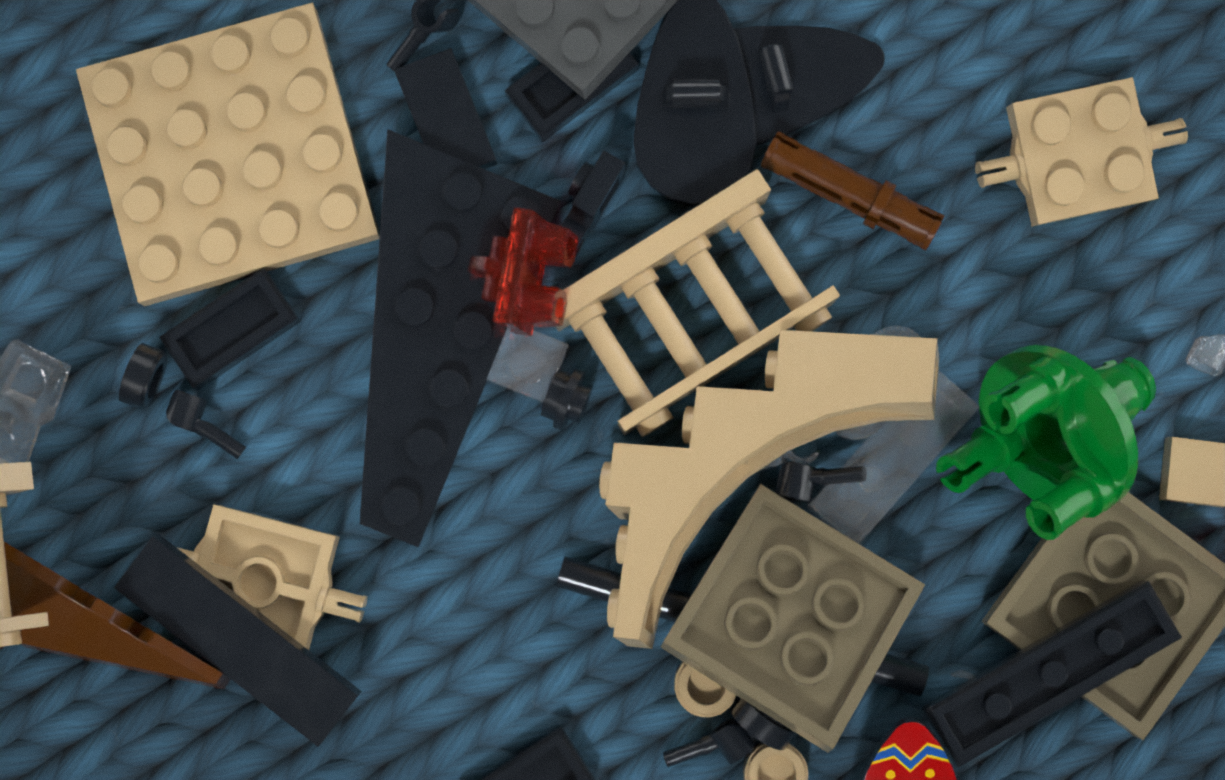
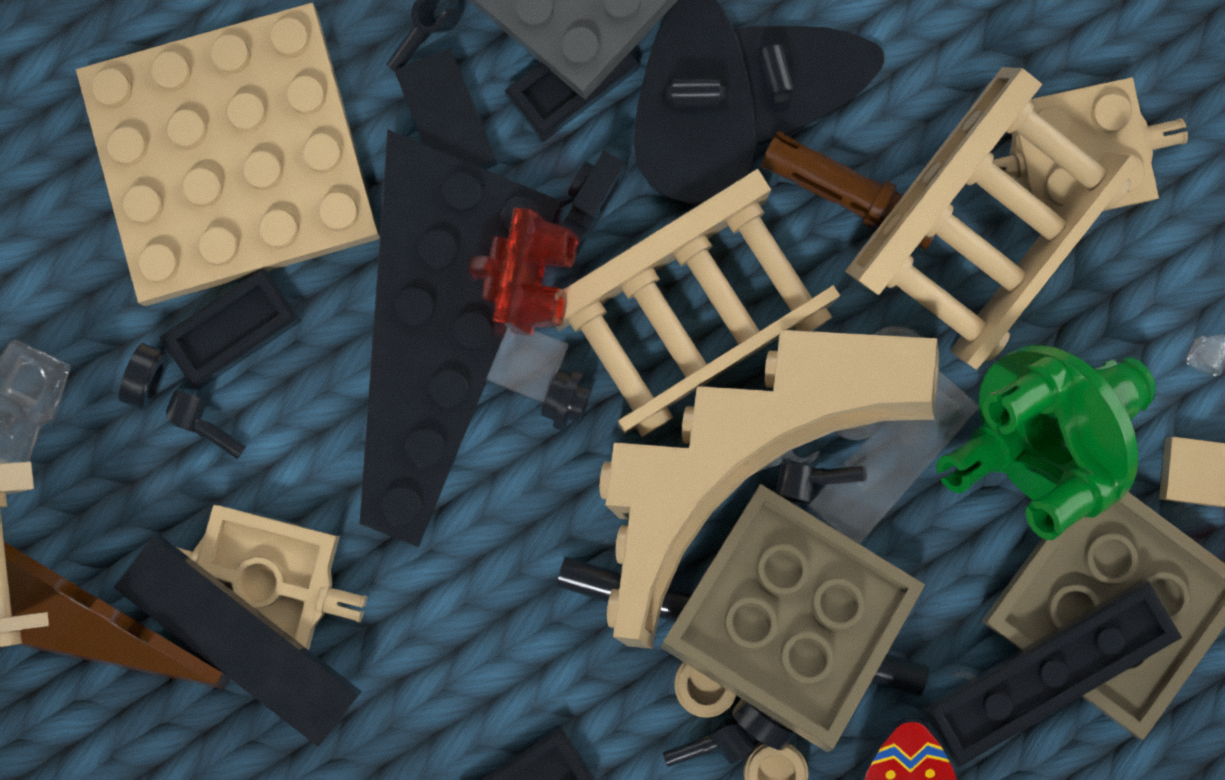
(968, 160): none -> tan fence

